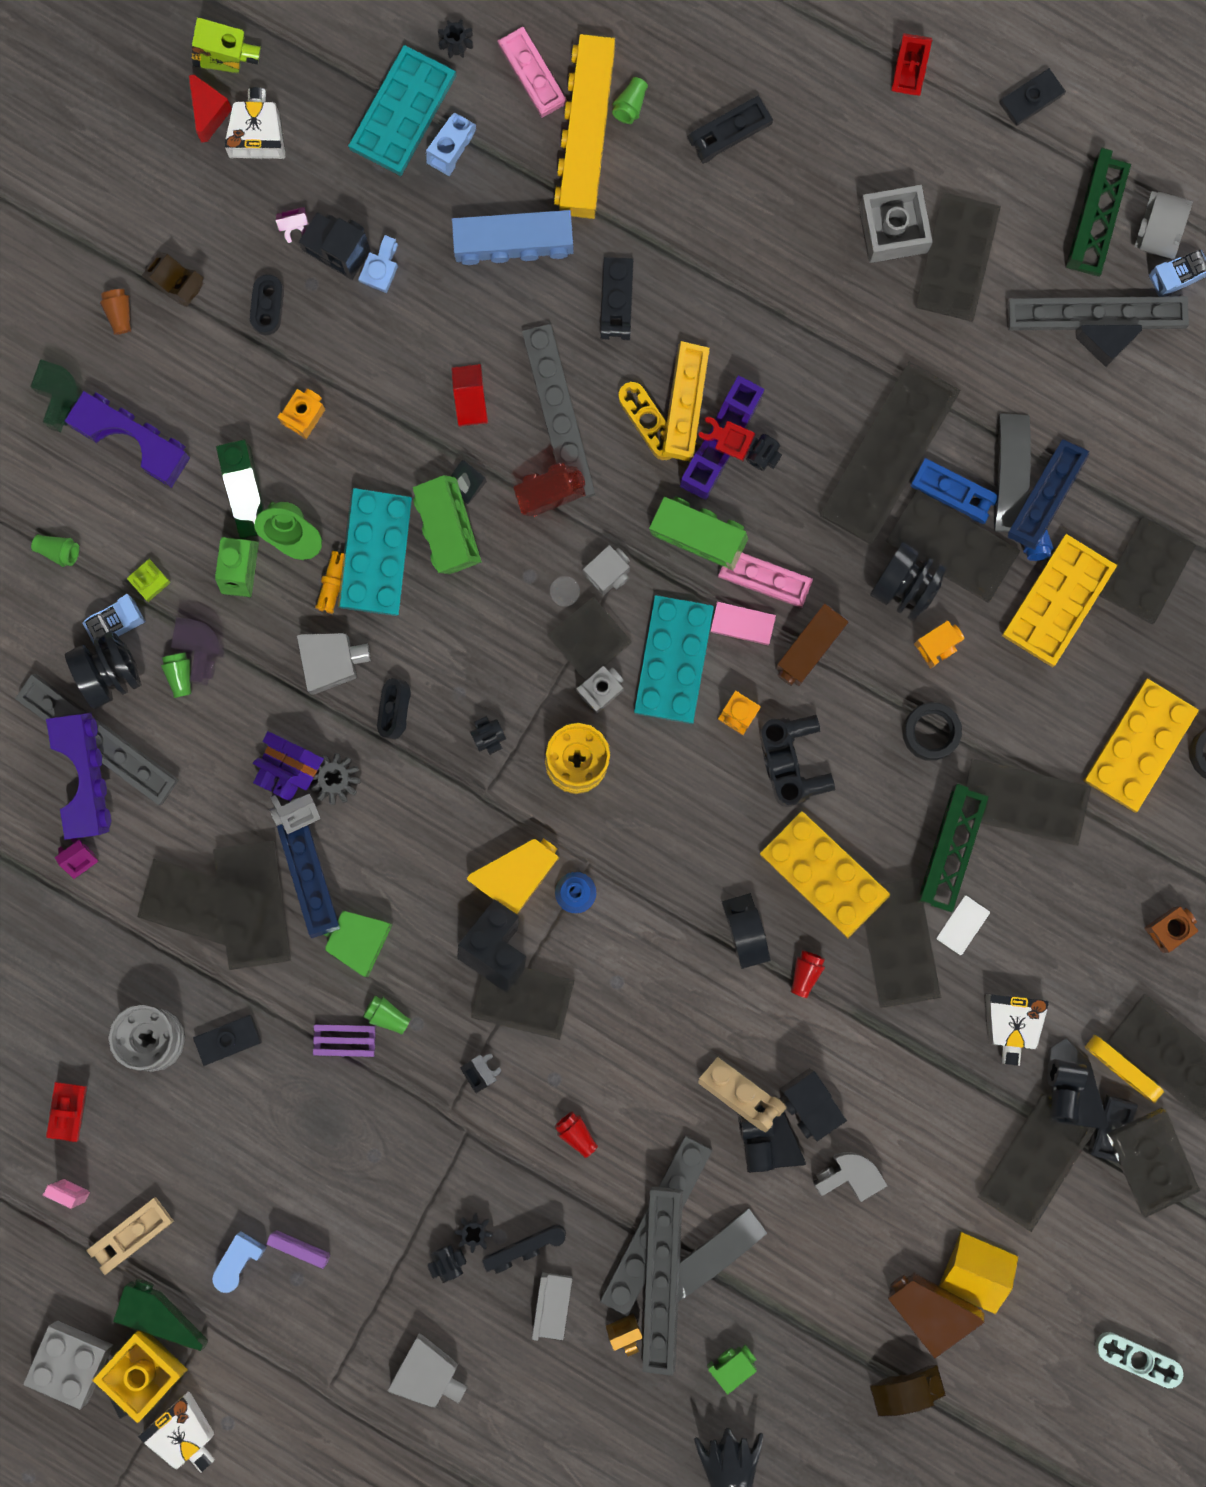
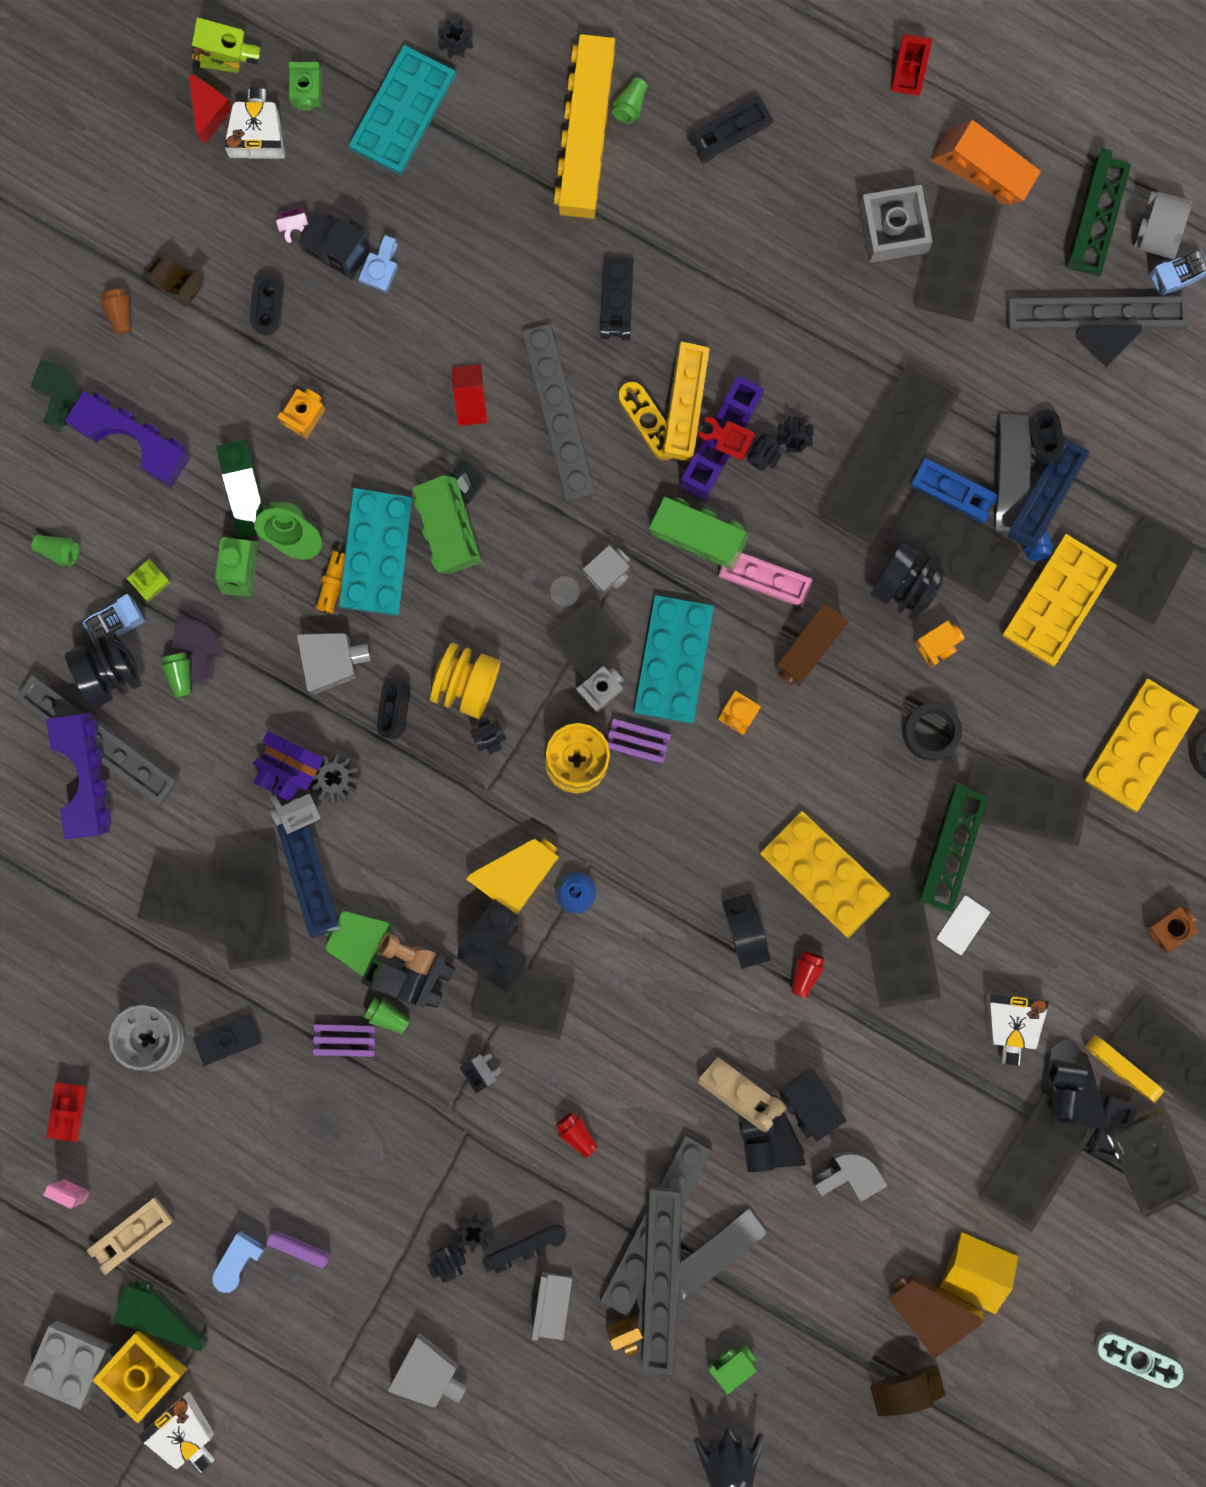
(76, 858): magenta tile -> none
(305, 74): none -> bright green brick
(415, 979): none -> black hips
(450, 143): light blue leg -> none
(464, 680): none -> yellow wheel
(512, 237): medium blue brick -> none
(532, 72): bright pink tile -> none
(549, 490): clear red brick -> none
(642, 730): none -> medium lavender tile
(743, 623): bright pink tile -> none
(783, 764): black piece -> none
(795, 434): none -> black gear
(986, 162): none -> orange wedge
(1032, 97): black plate -> none
(1049, 438): none -> black plate

